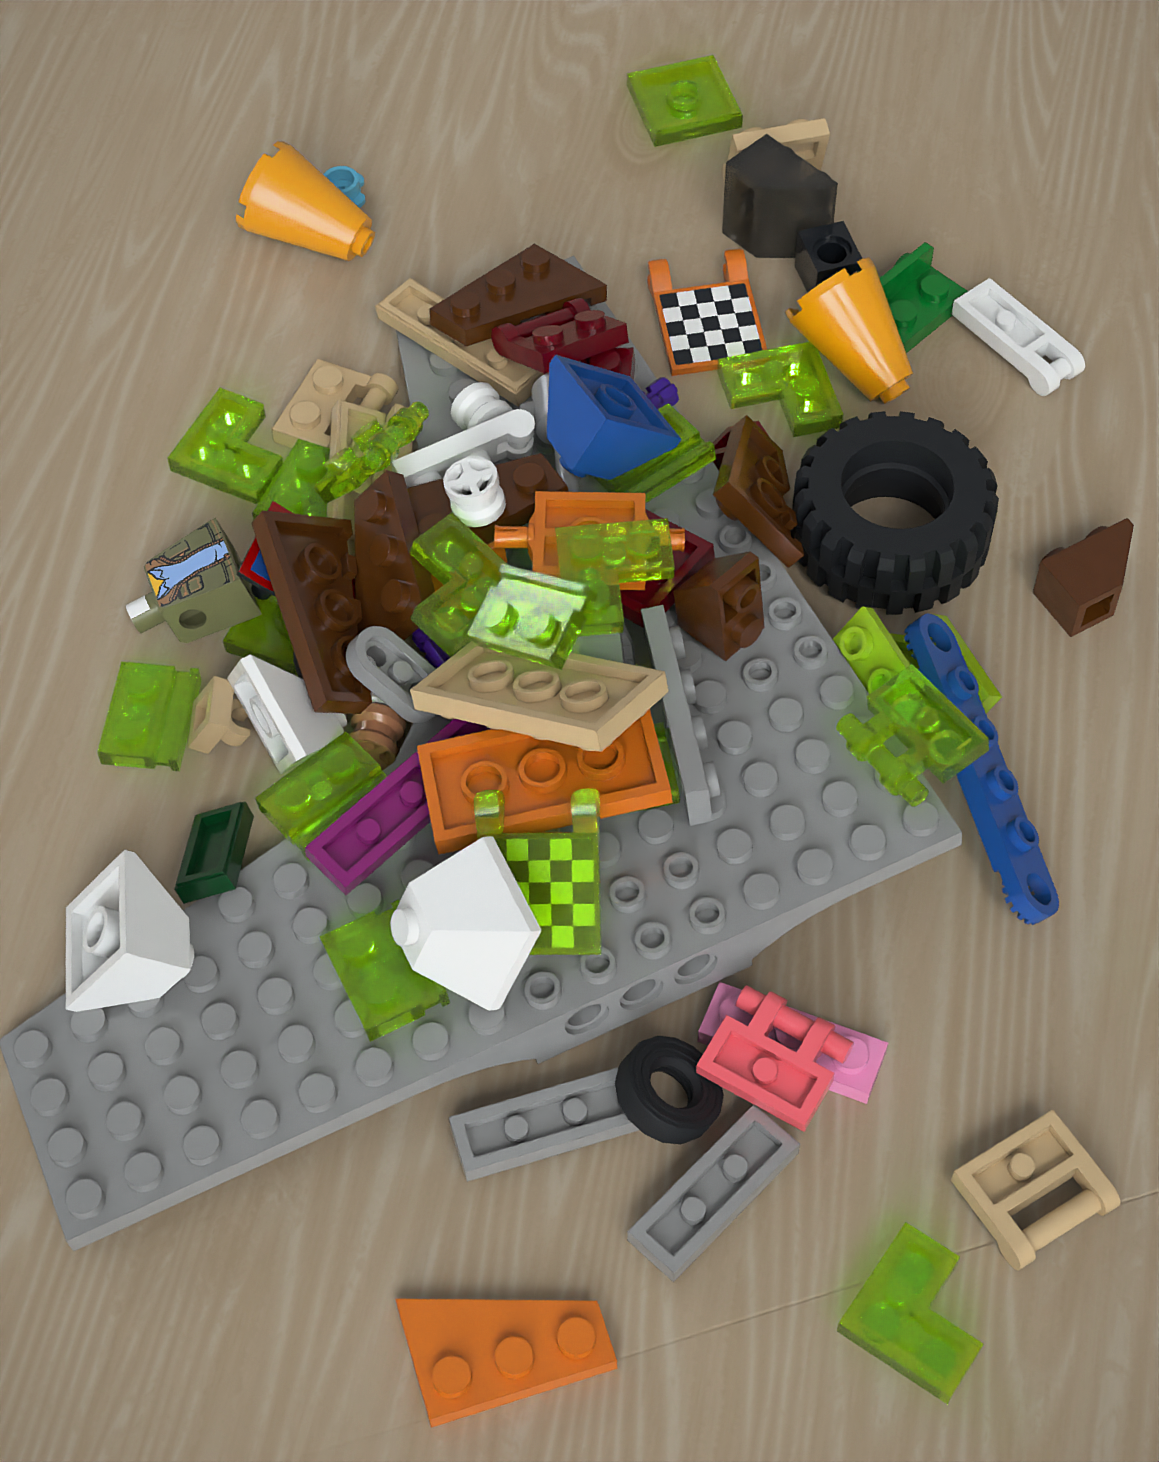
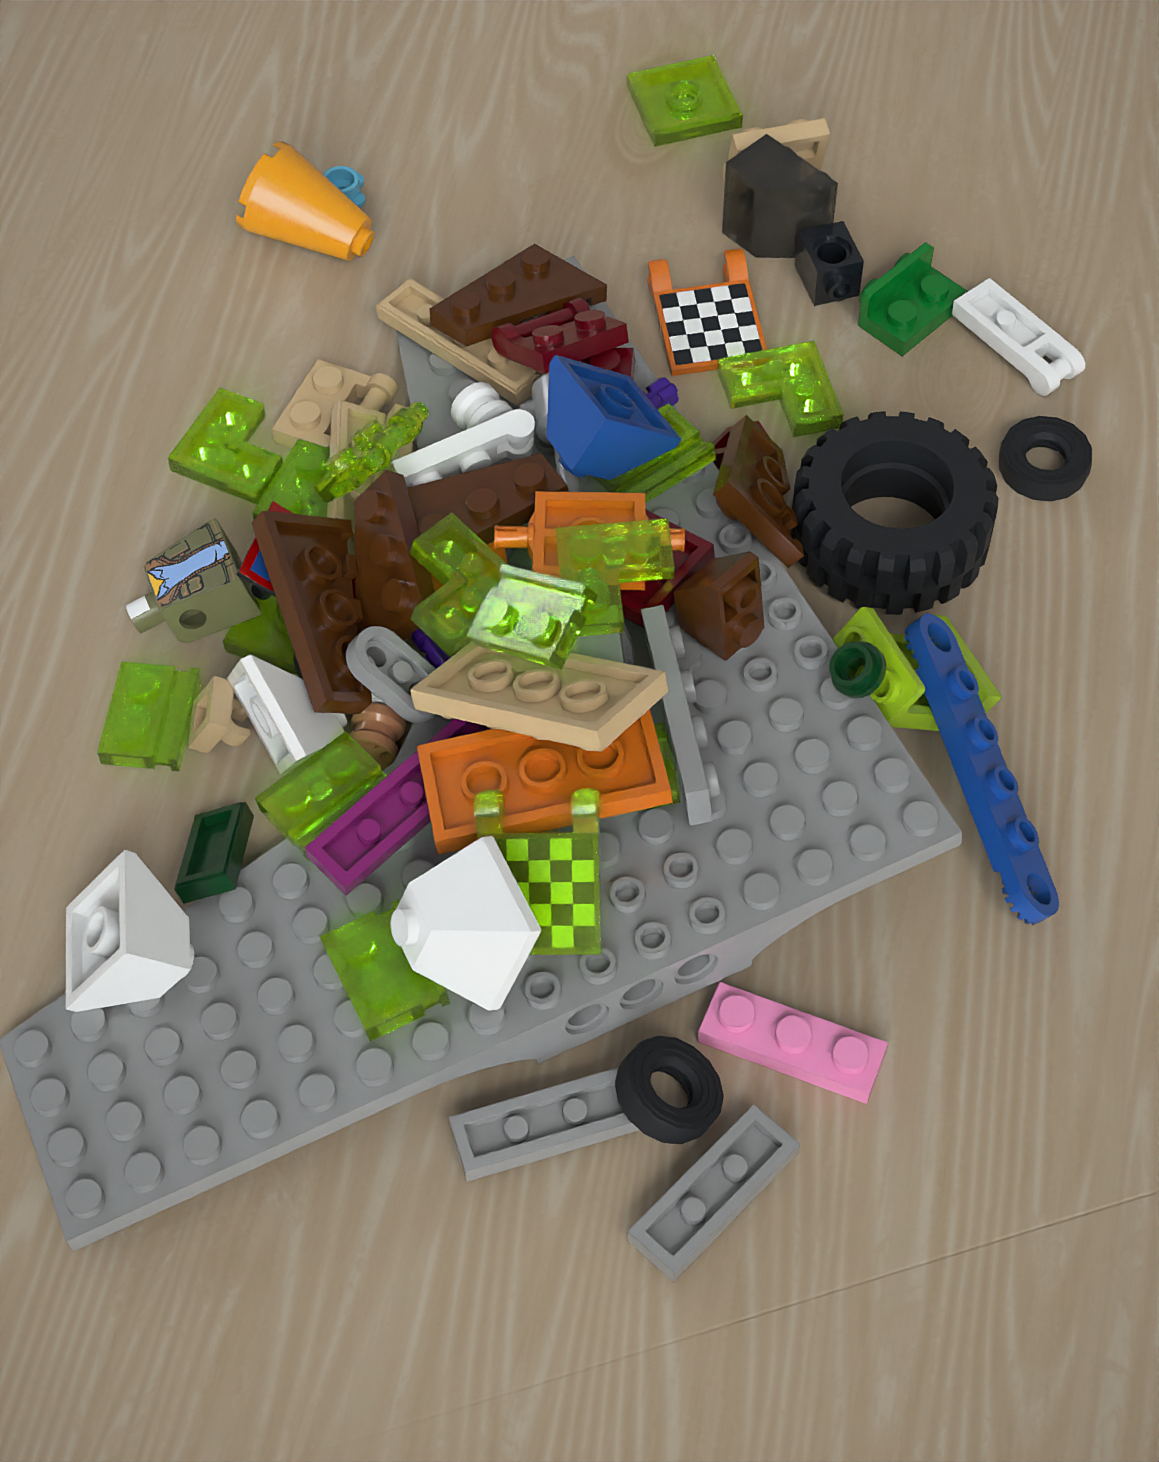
(474, 491): white wheel -> none
(500, 1351): orange wing -> none
(767, 1072): coral plate -> none
(847, 661): none -> dark green plate
(856, 331): light orange cone -> none
(895, 1318): clear neon green plate -> none
(925, 722): clear neon green plate -> none
(1022, 1172): tan plate -> none
(1042, 483): none -> black tyre
(1085, 579): reddish brown slope -> none

